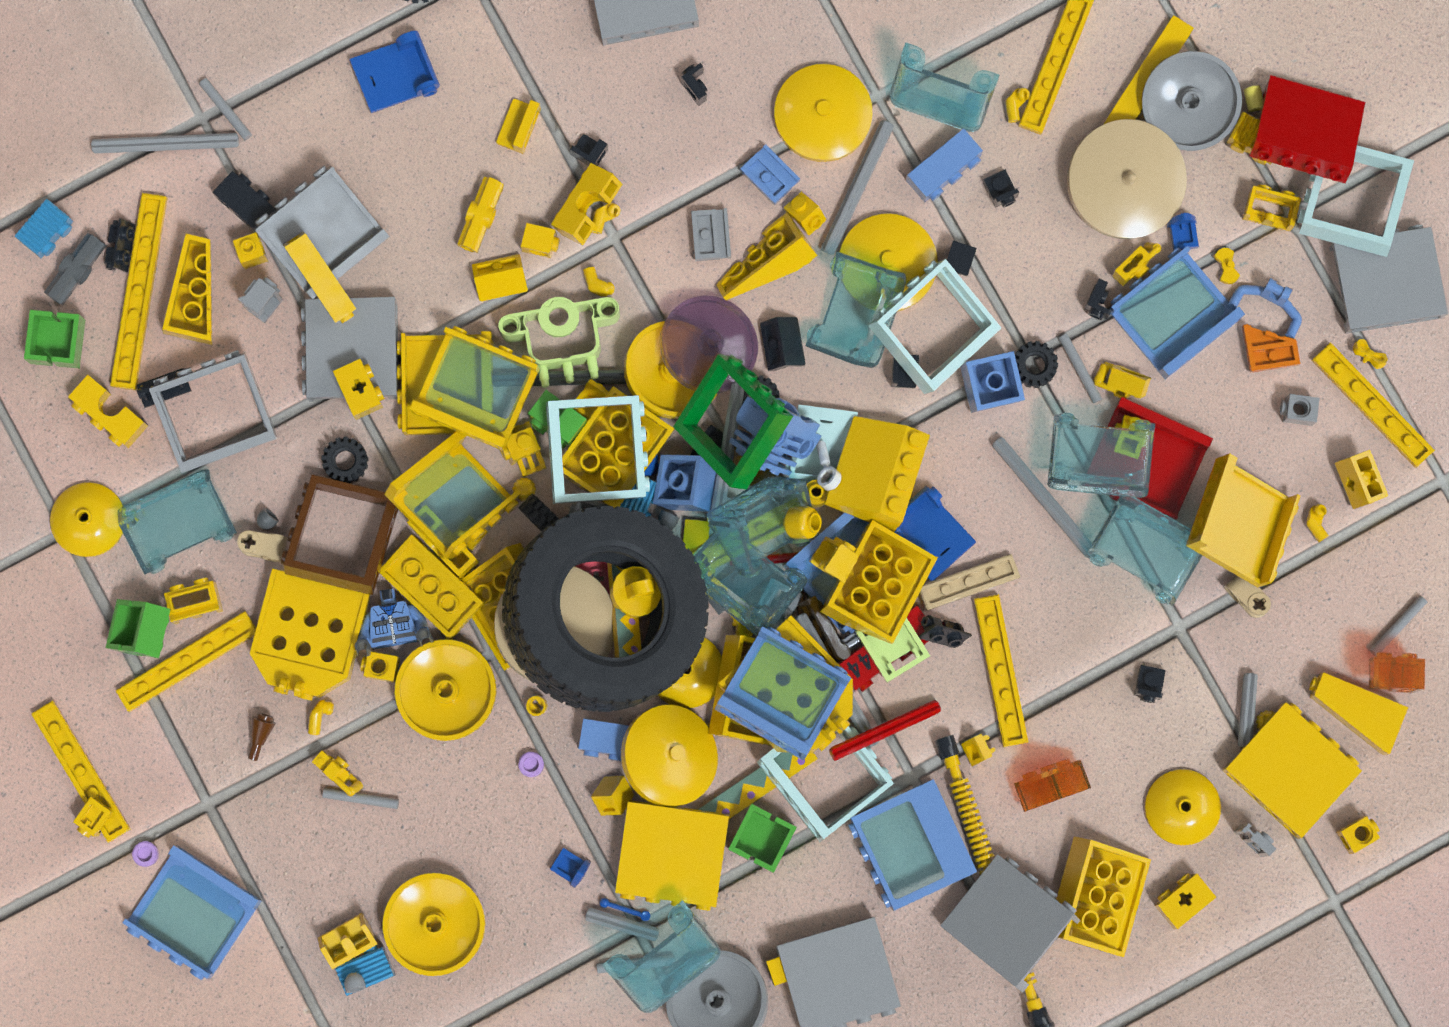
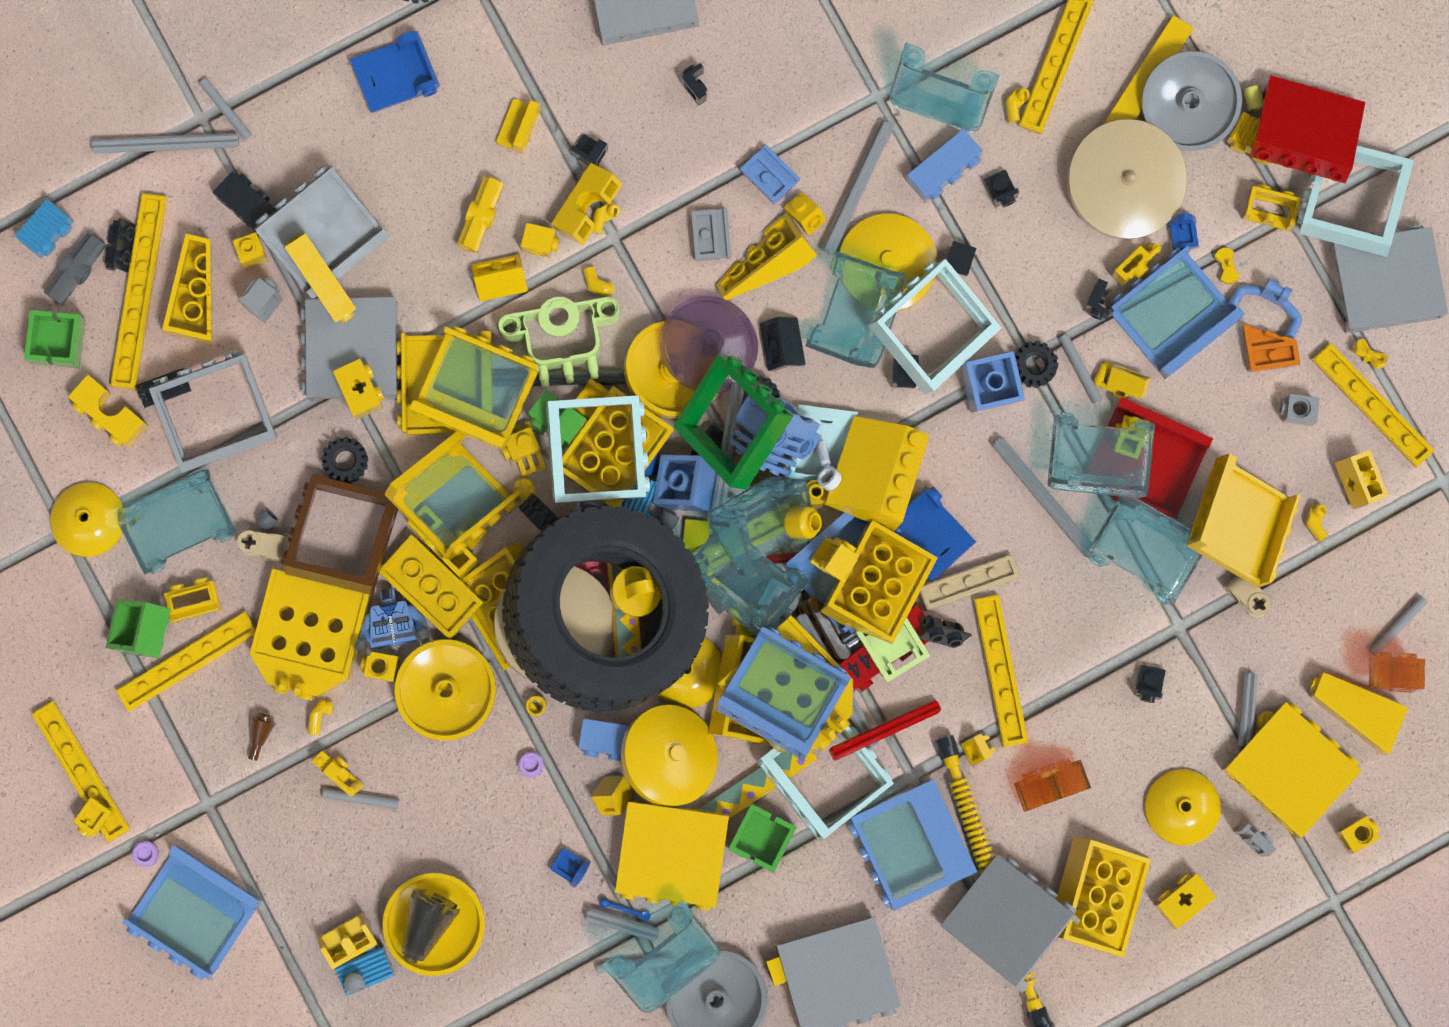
(426, 923): none -> clear smoke cone
(823, 112): yellow dish -> none

